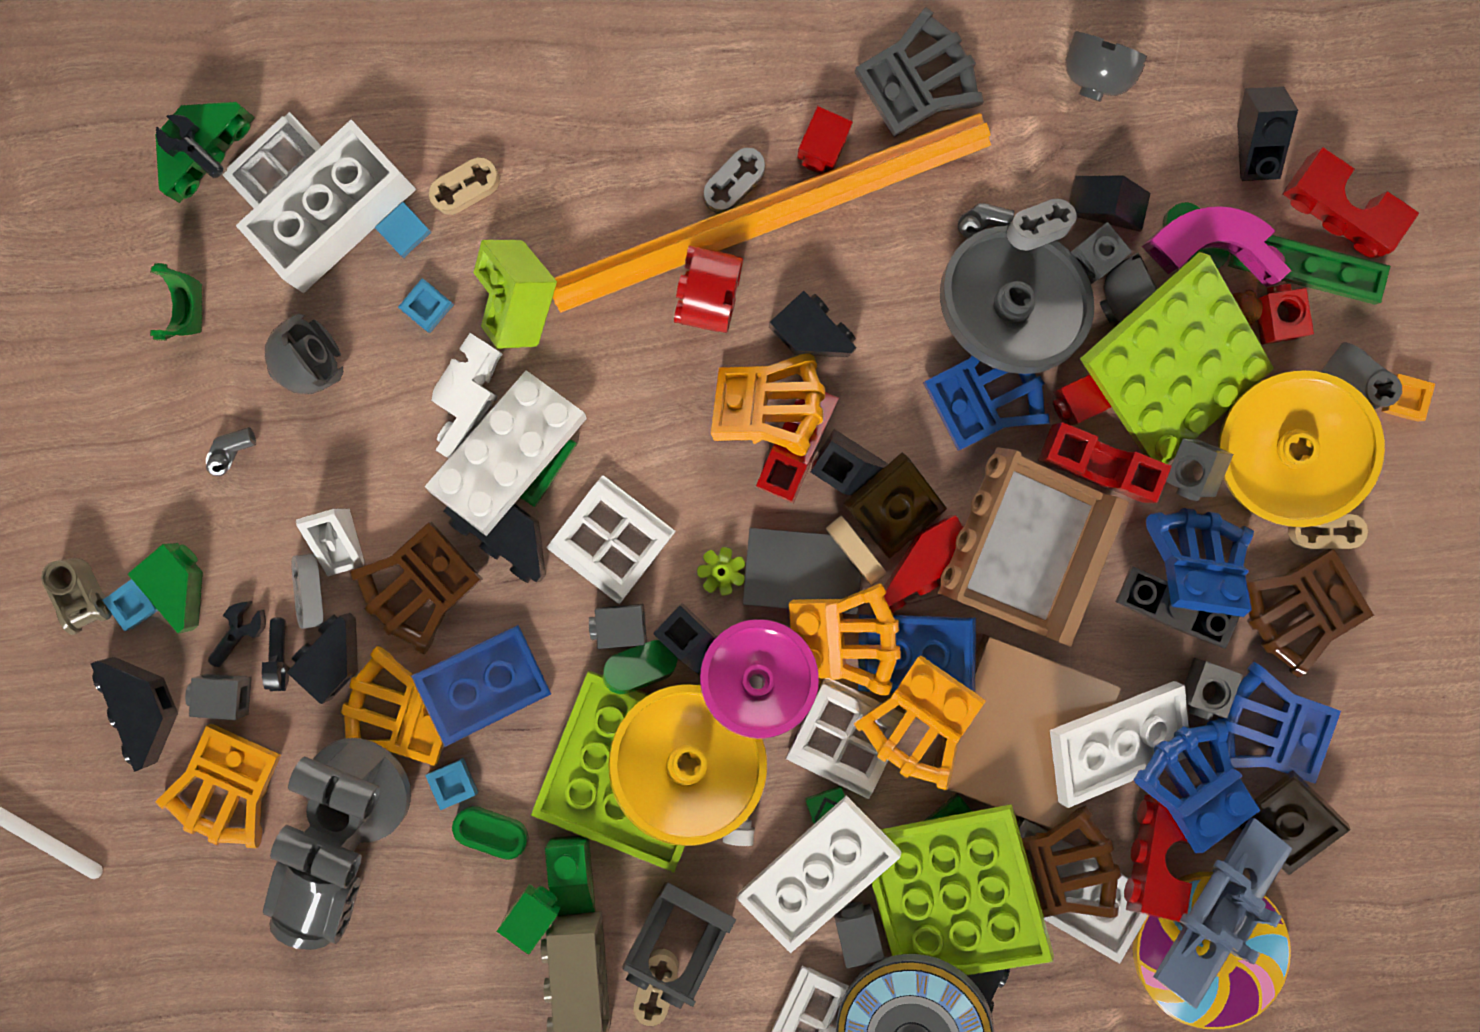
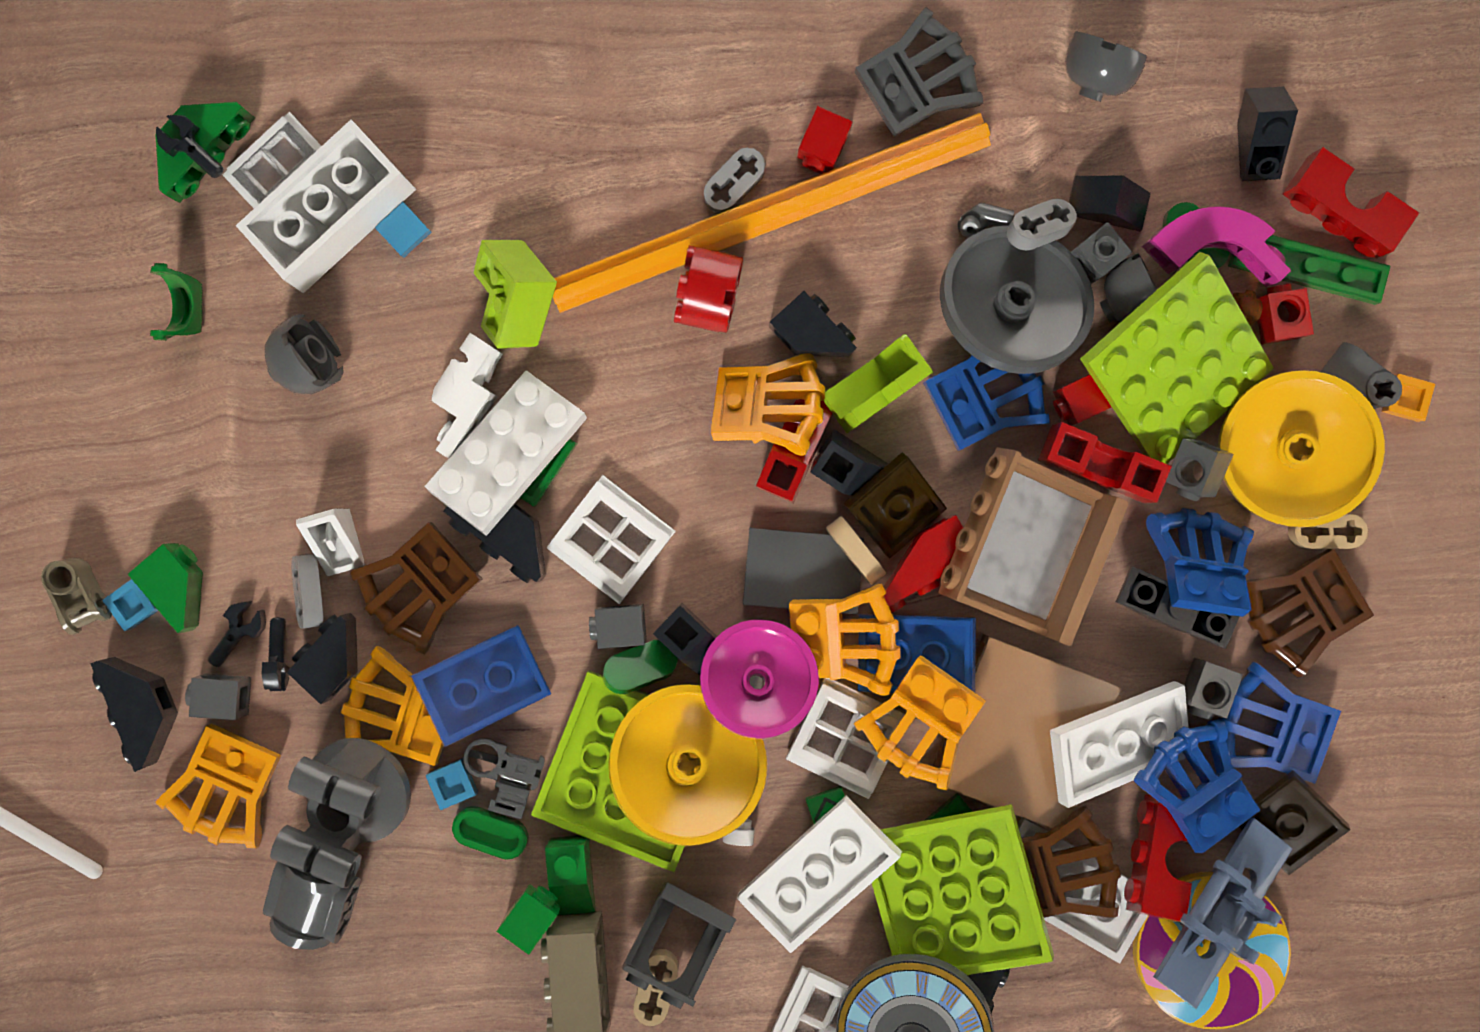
(225, 449): dark grey arm -> none
(426, 305): dark azure tile -> none
(459, 178): tan beam -> none
(515, 774): none -> dark grey piece
(725, 561): lime plant -> none
(858, 935): dark grey brick -> none
(877, 383): none -> lime panel

